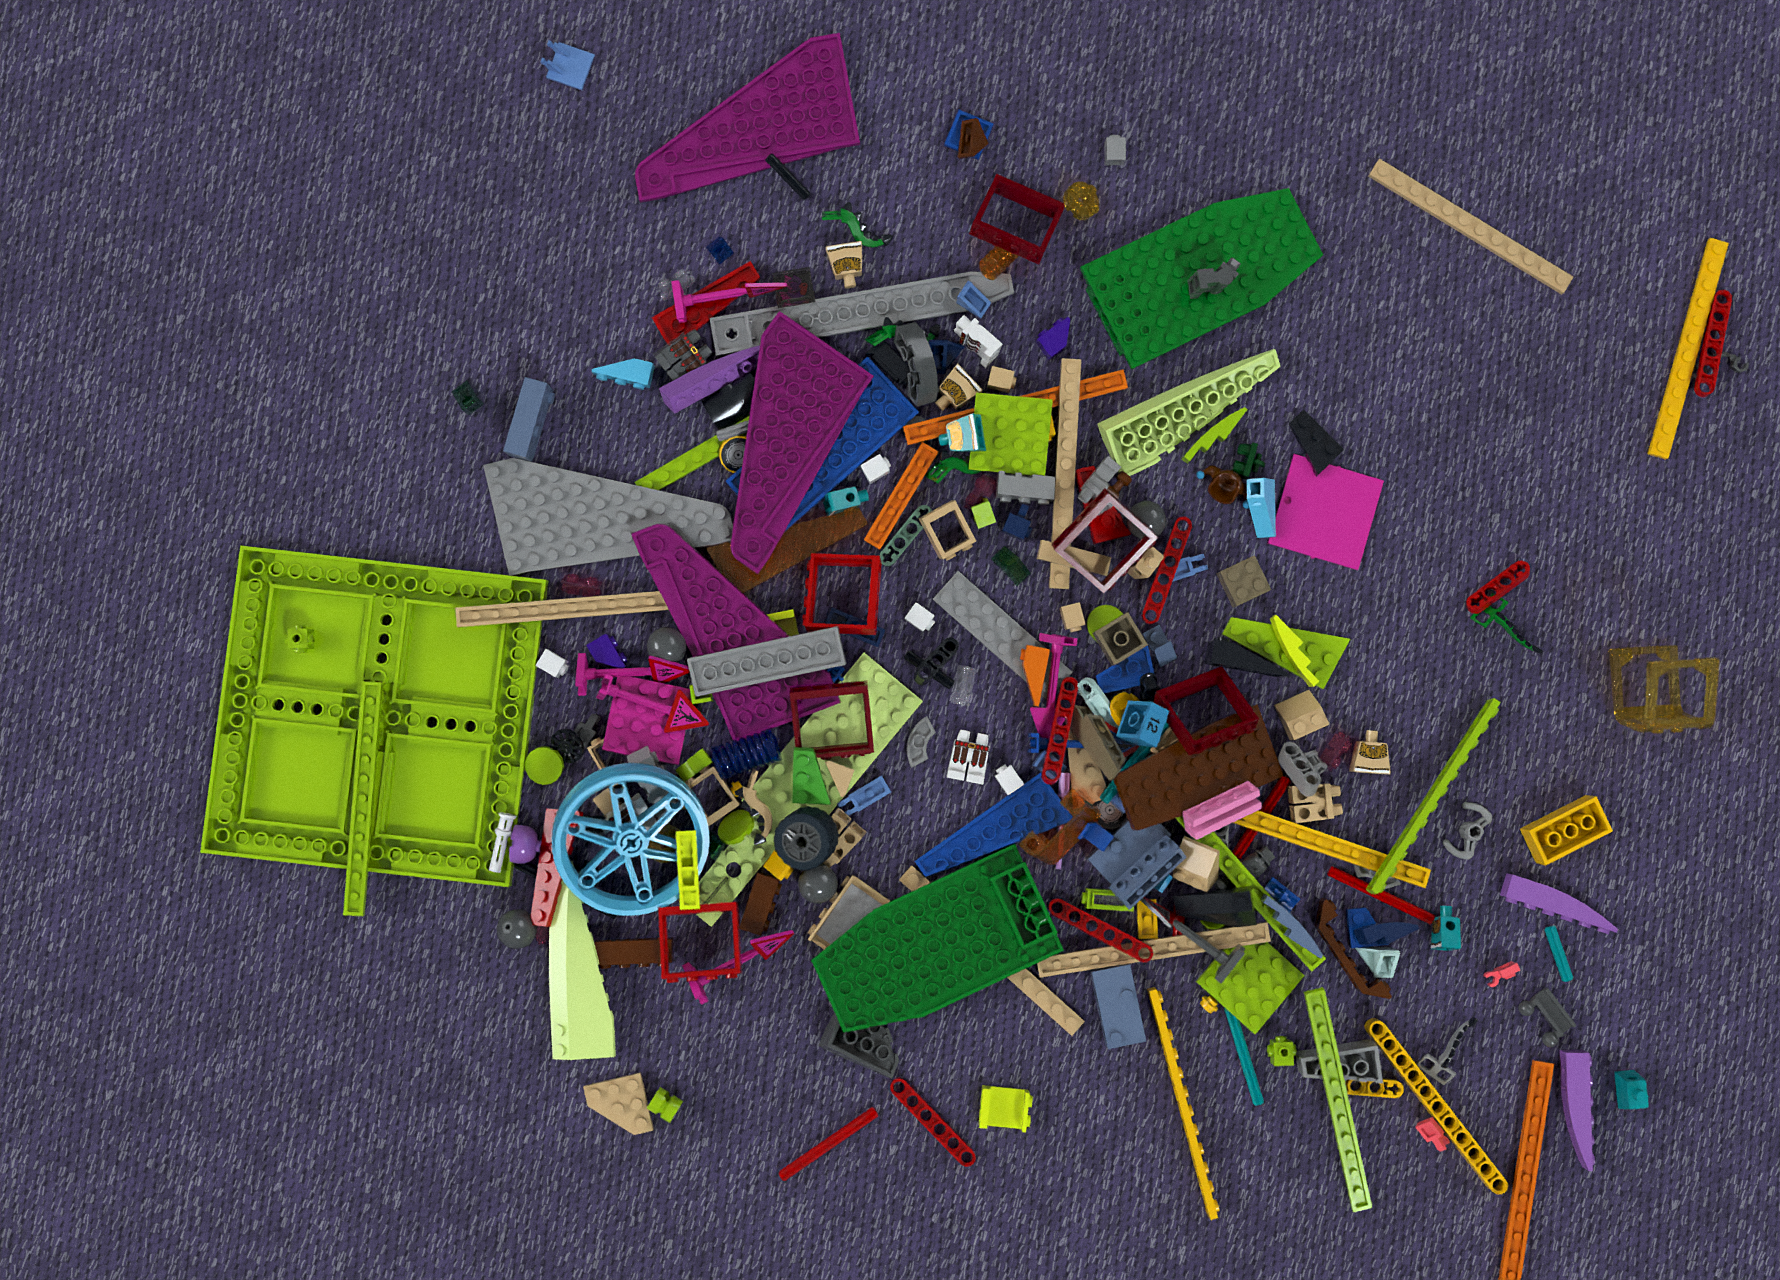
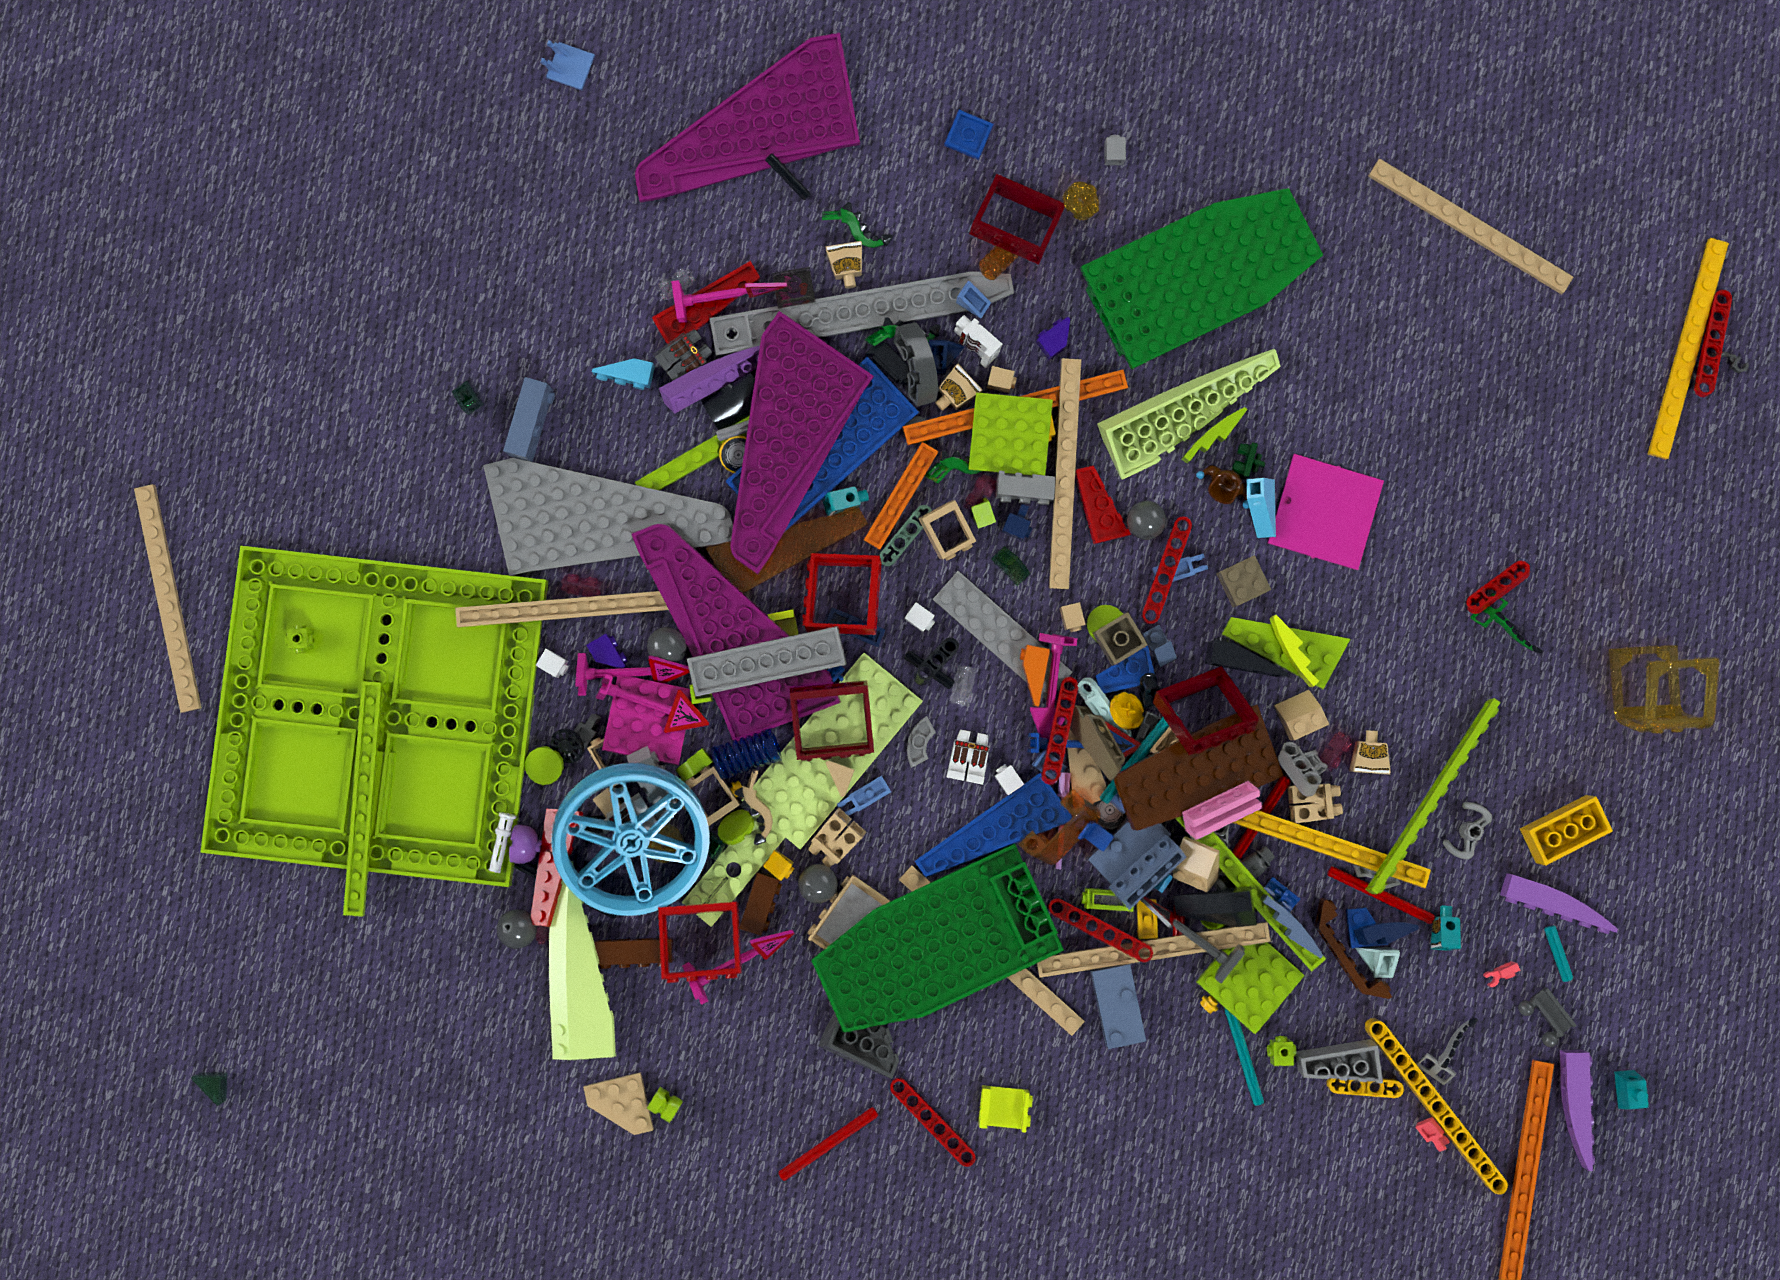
(167, 598): none -> tan plate
(213, 1085): none -> clear green slope
(688, 869): neon yellow slope -> none
(719, 250): clear blue slope -> none
(806, 838): black wheel -> none
(807, 778): bright green wing -> none
(875, 468): white brick -> none
(964, 434): teal torso -> none
(971, 138): reddish brown slope -> none
(1083, 521): window -> none
(1091, 561): tan slope -> none
(1099, 480): light grey hips -> none
(1142, 723): dark azure brick -> none
(1146, 565): tan torso -> none
(1185, 1110): yellow plate -> none
(1213, 281): dark grey hips -> none
(1315, 441): black wing -> none
(1337, 1099): lime plate -> none

